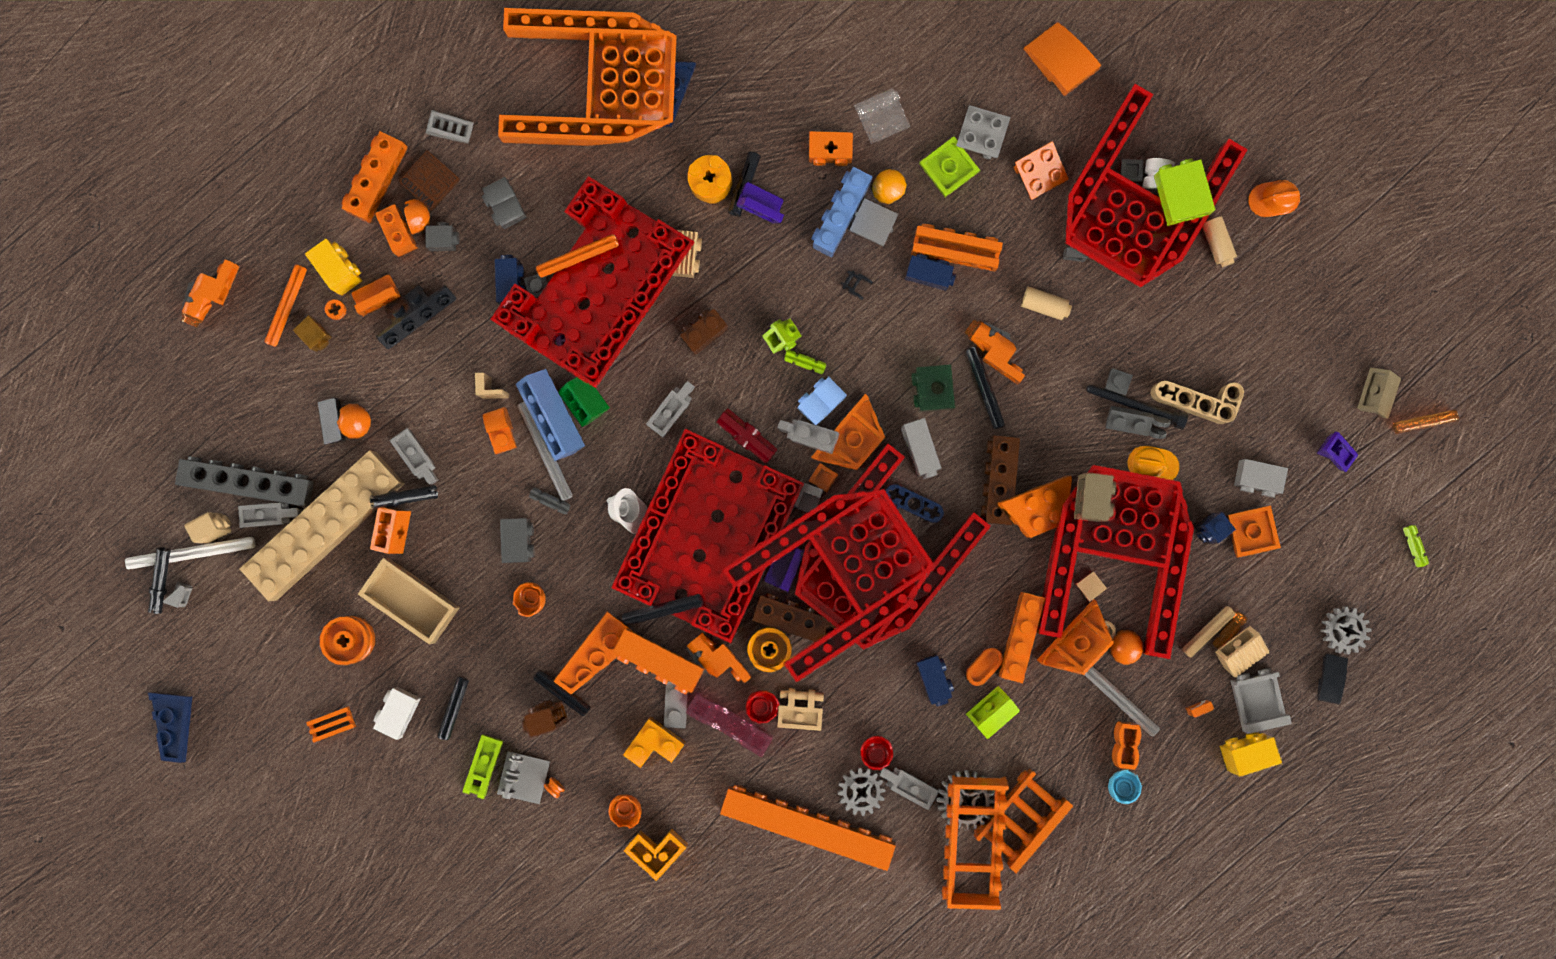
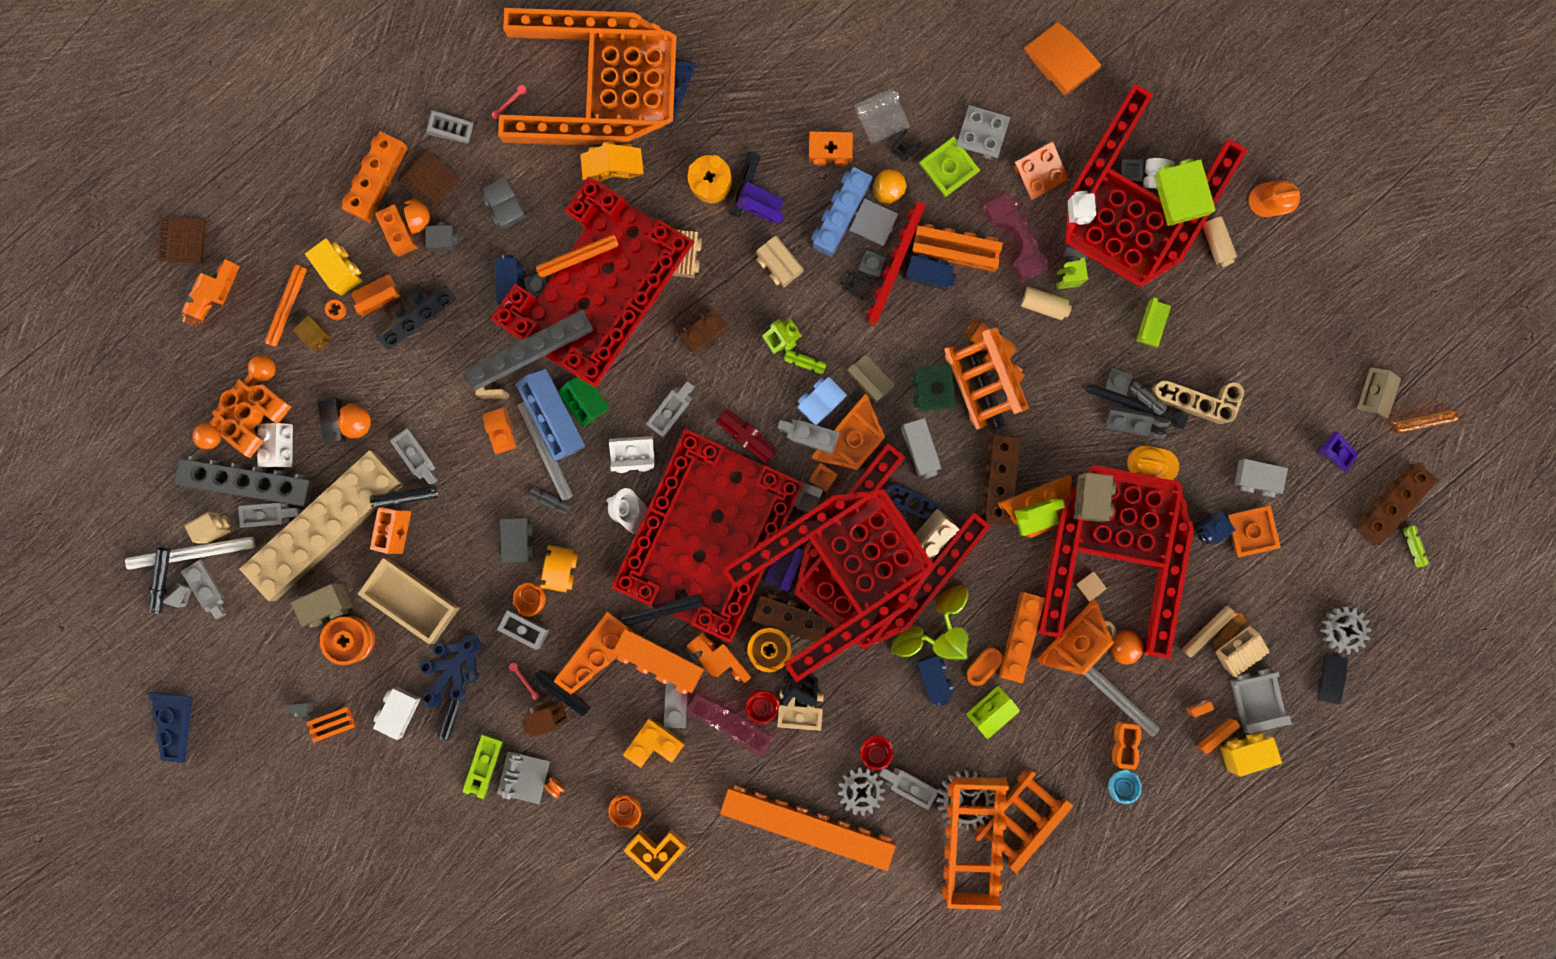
(181, 240): none -> reddish brown tile
(205, 588): none -> light grey hinge
(235, 416): none -> orange connector
(277, 445): none -> white bracket
(300, 709): none -> dark grey plate
(322, 604): none -> dark tan brick
(453, 669): none -> dark blue plant
(521, 90): none -> coral hinge
(523, 629): none -> light grey brick
(528, 350): none -> dark grey plate
(535, 695): none -> coral hinge
(557, 569): none -> light orange brick
(611, 161): none -> light orange brick
(632, 454): none -> white bracket
(779, 262): none -> tan brick
(804, 690): none -> black bracket
(870, 378): none -> dark tan panel
(872, 264): none -> dark grey plate
(898, 255): none -> red plate
(910, 150): none -> black piece
(936, 533): none -> tan brick
(949, 645): none -> lime plant
(1004, 213): none -> clear pink arch
(1007, 378): none -> orange fence
(1038, 516): none -> lime panel
(1074, 276): none -> lime hinge
(1081, 207): none -> white brick
(1148, 398): none -> dark grey axle
(1153, 323): none -> lime panel
(1218, 736): none -> orange tile
(1396, 503): none -> reddish brown brick

